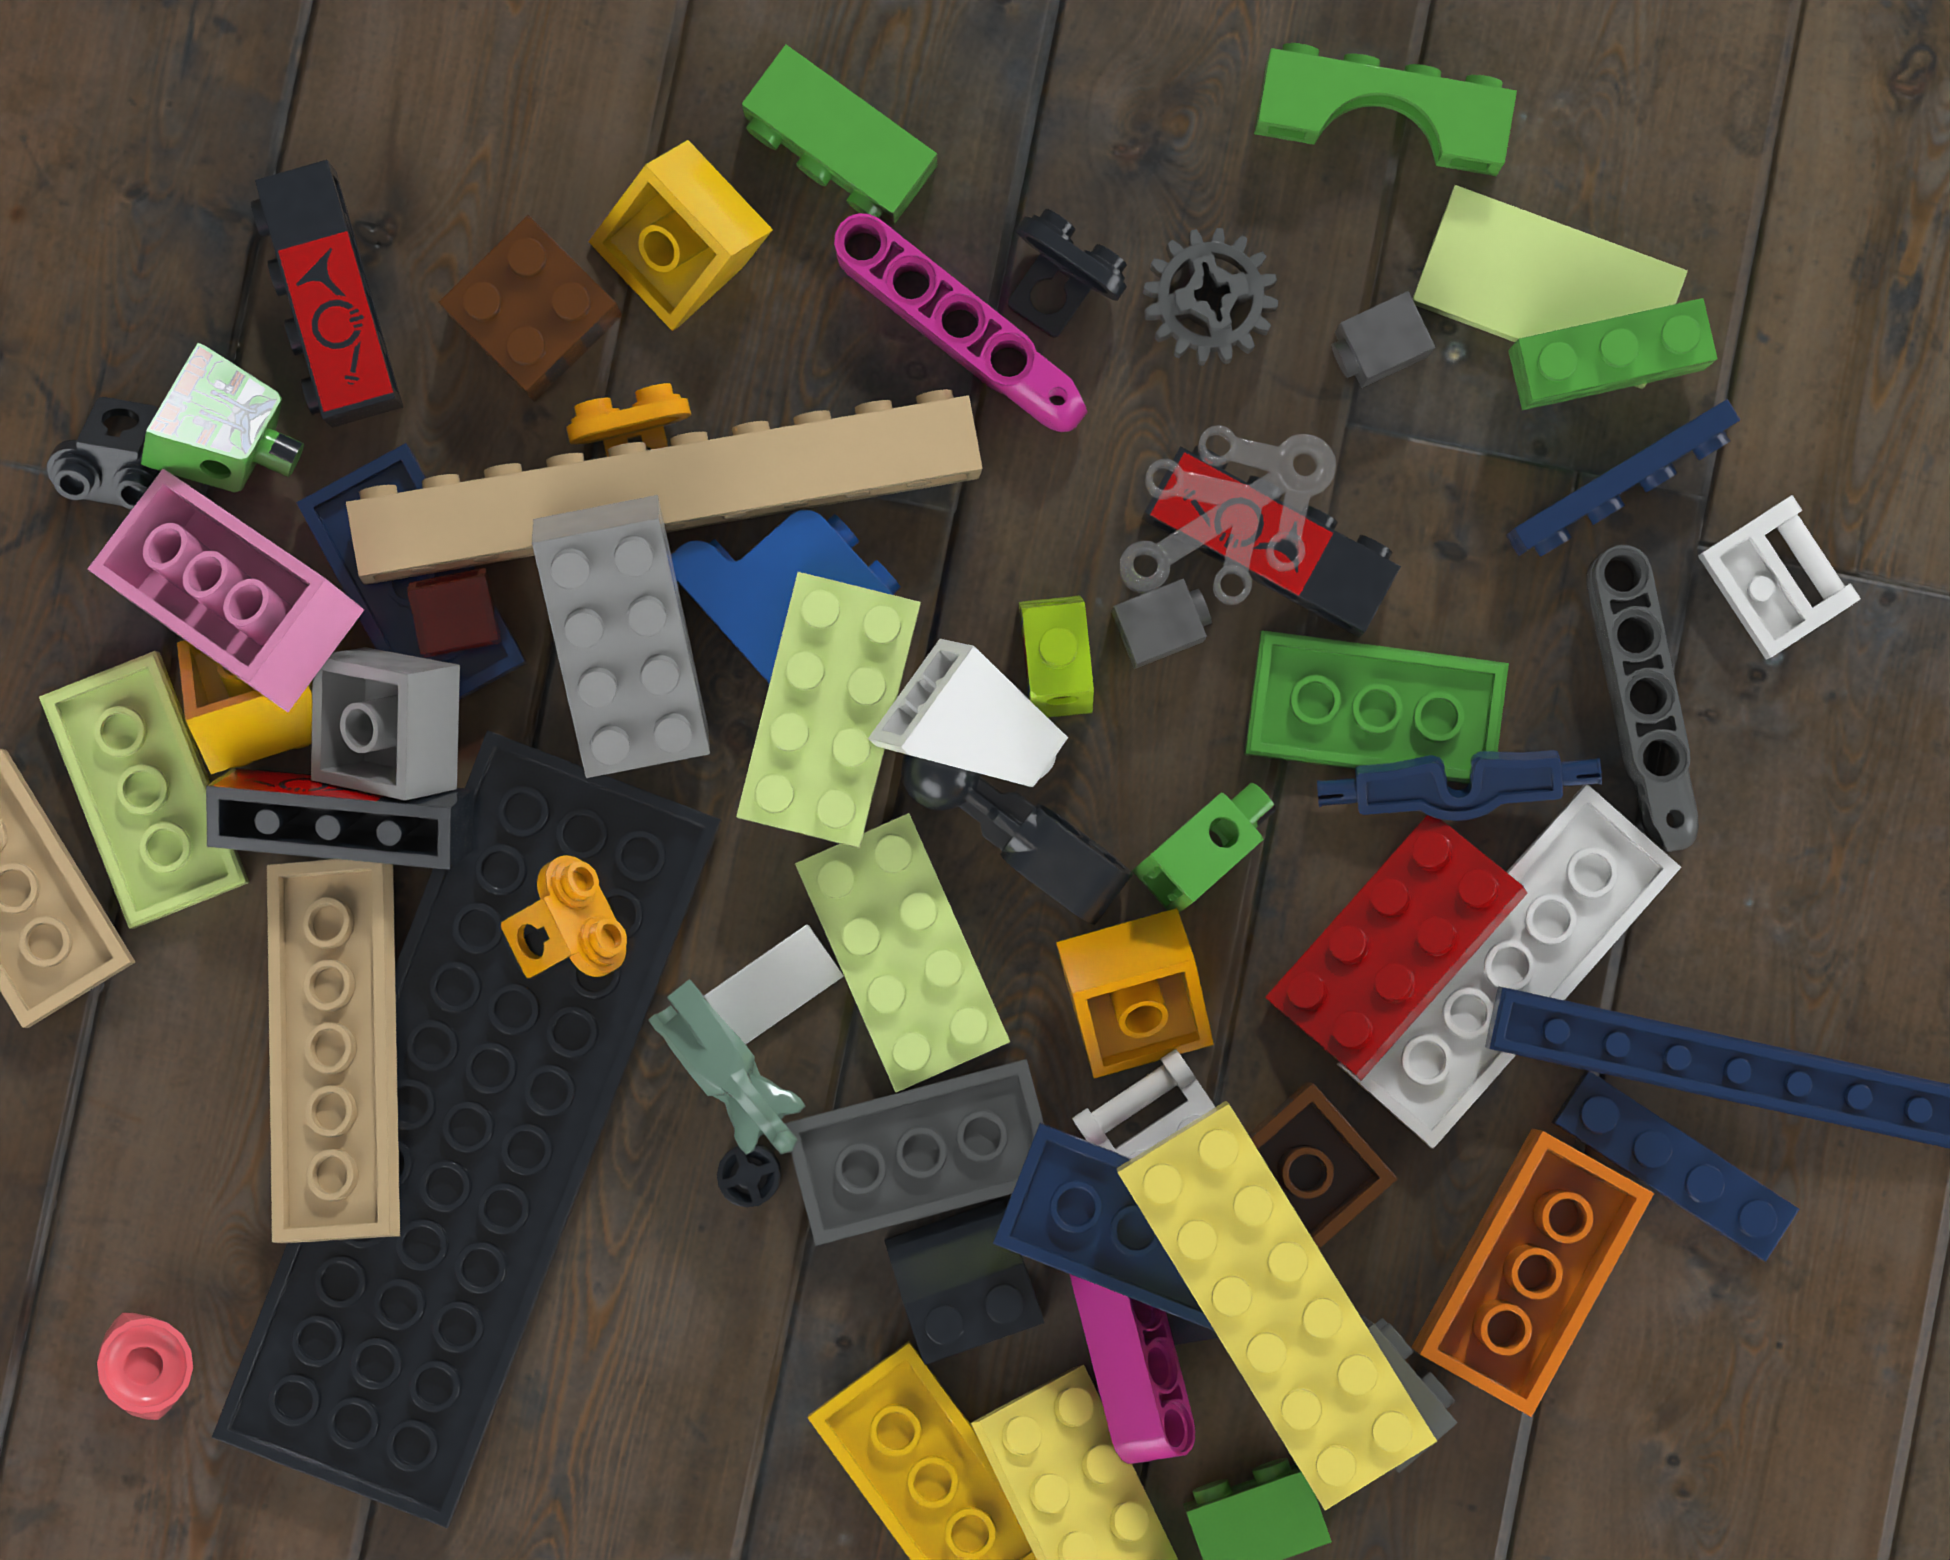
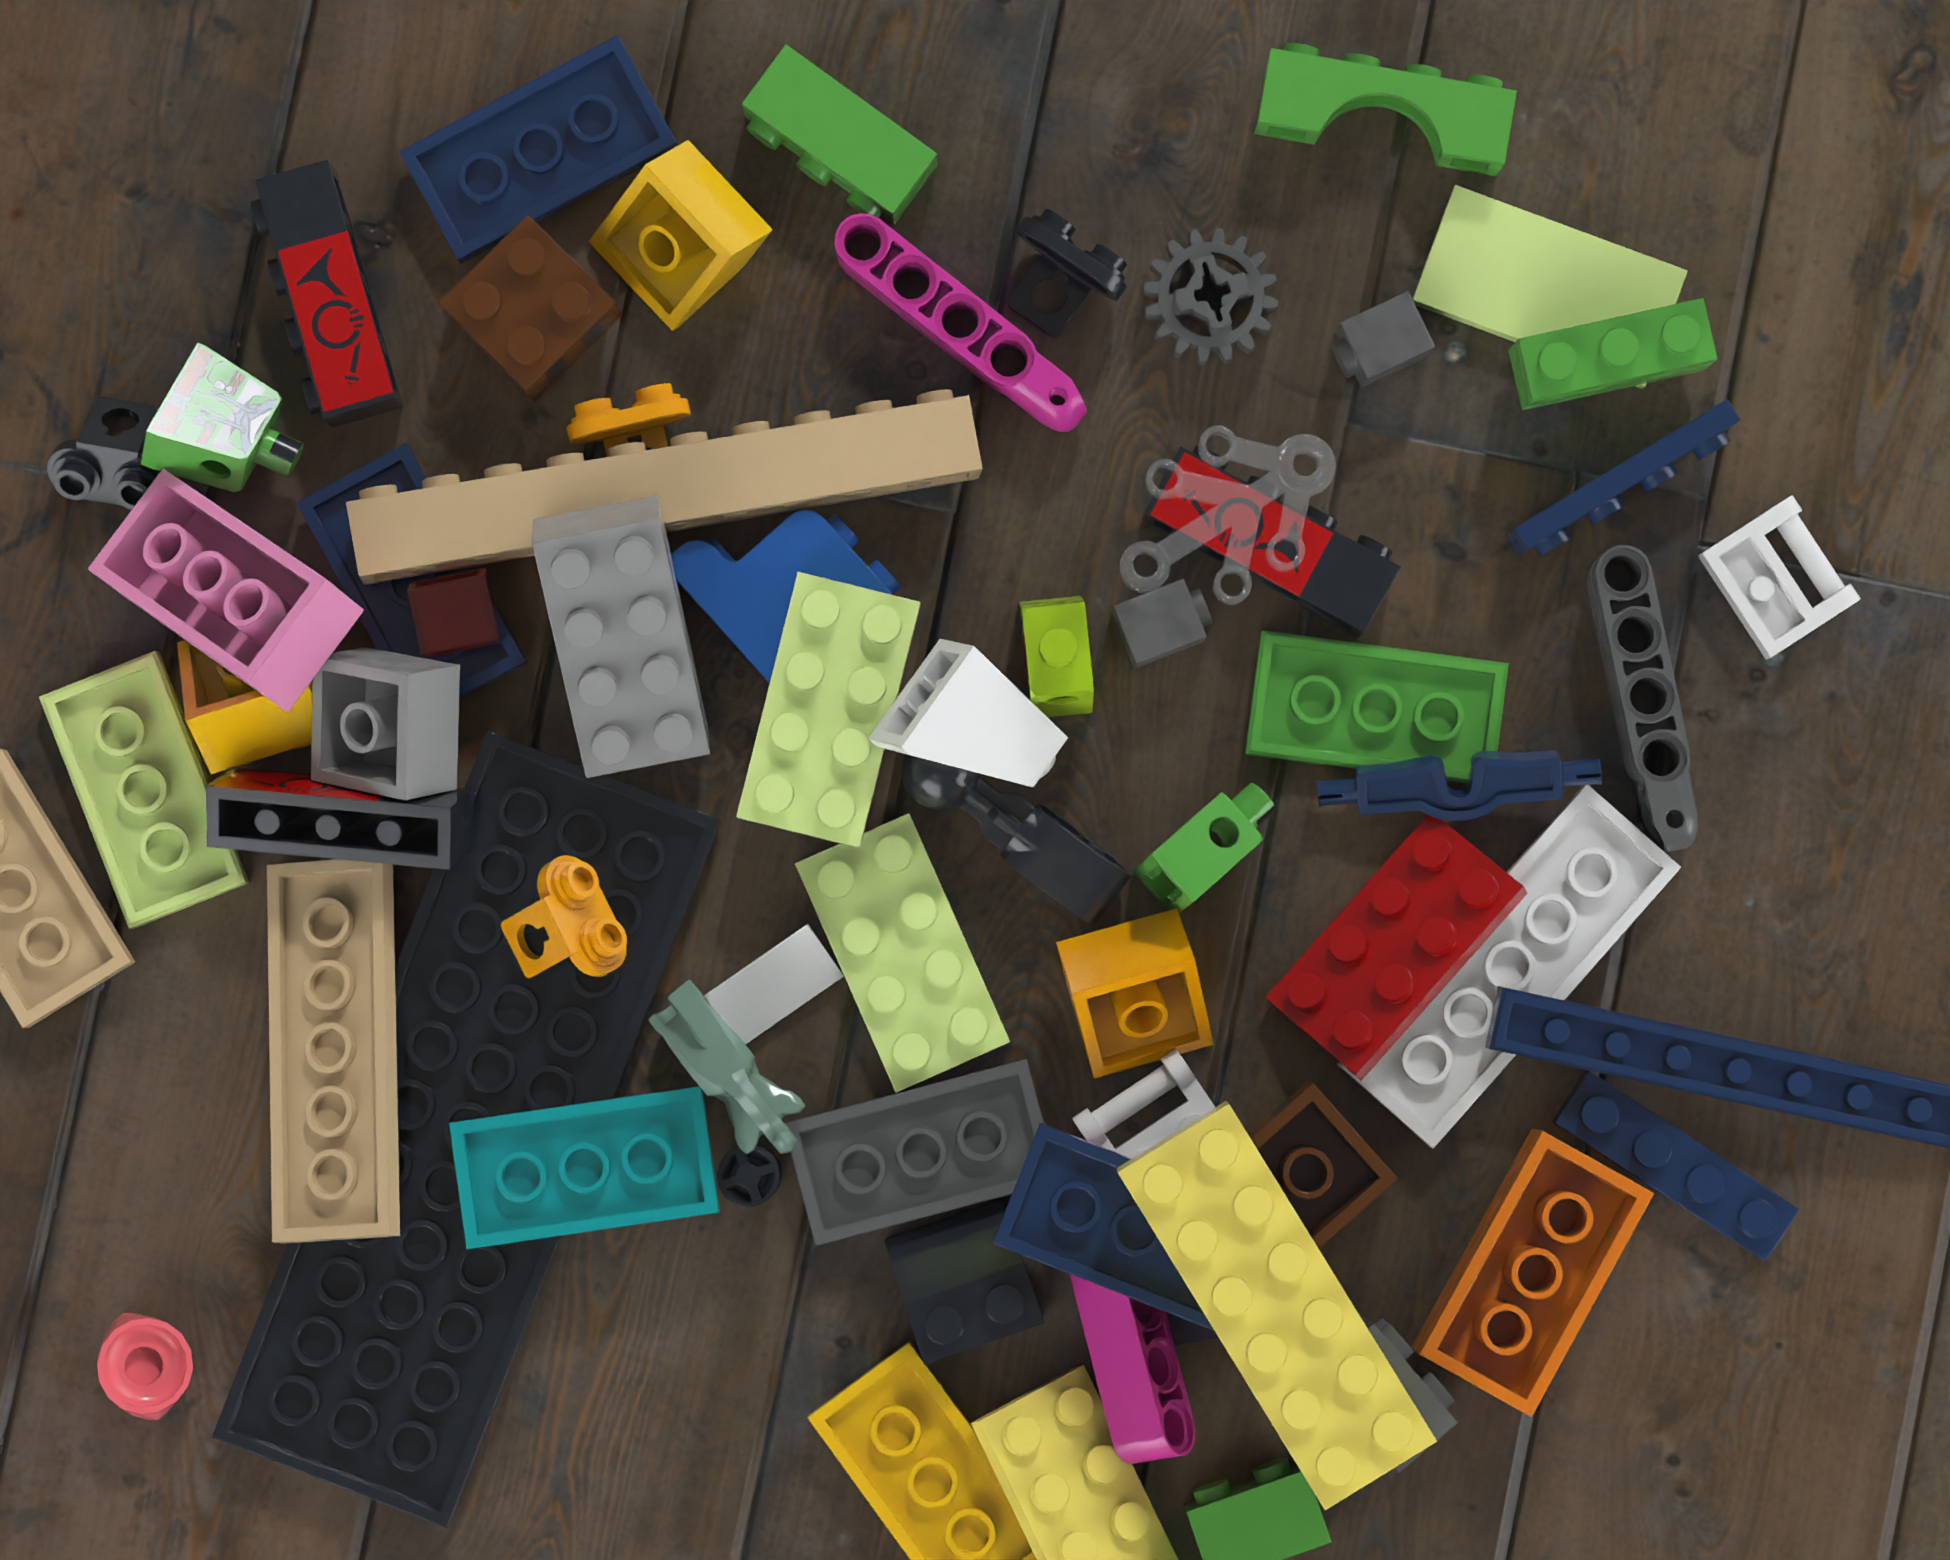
(539, 148): none -> dark blue plate
(584, 1167): none -> teal plate

